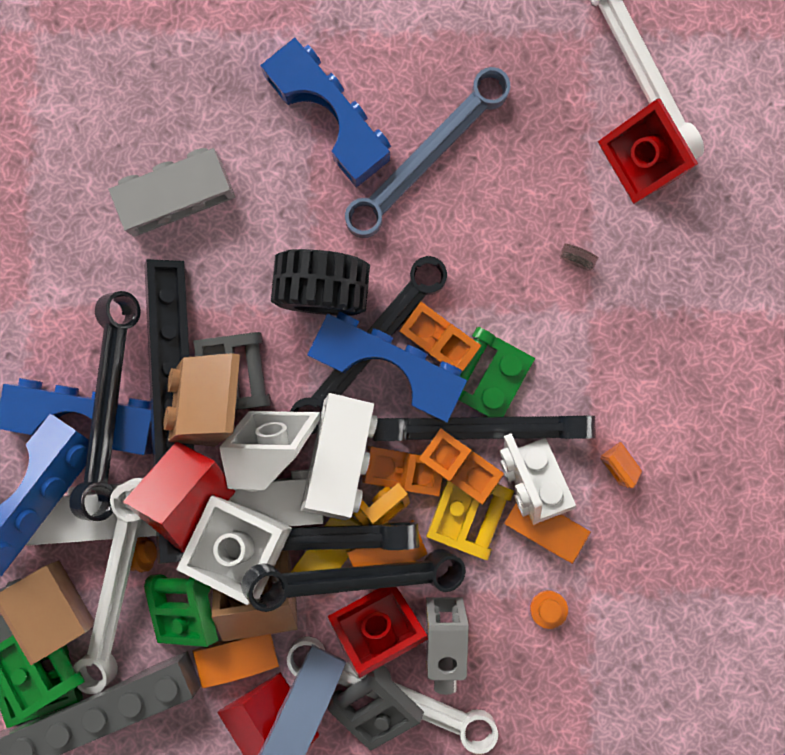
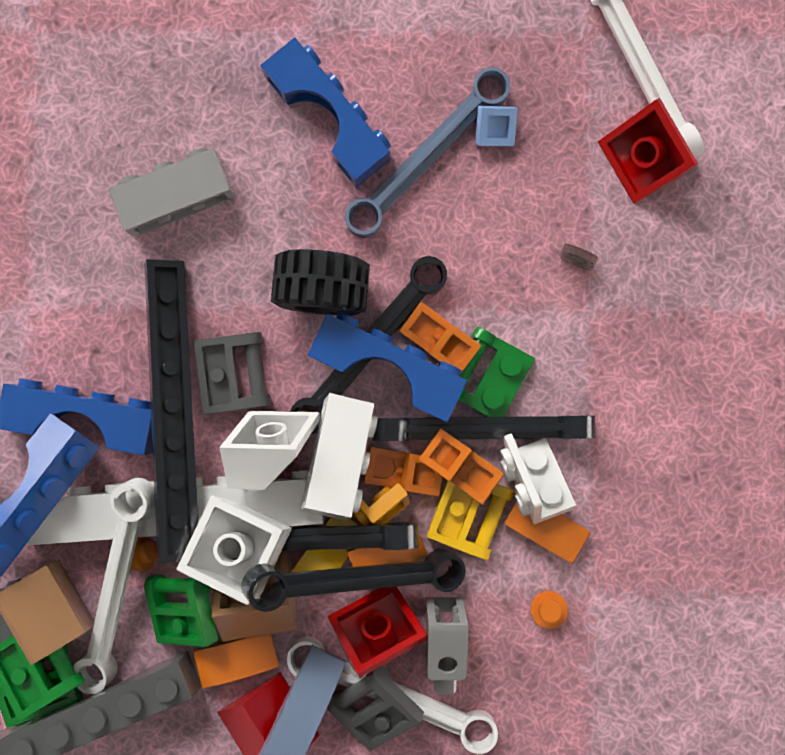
(105, 405): black piece -> none
(177, 493): slope -> none
(202, 399): medium nougat slope -> none
(496, 126): none -> light blue plate
(622, 465): orange slope -> none

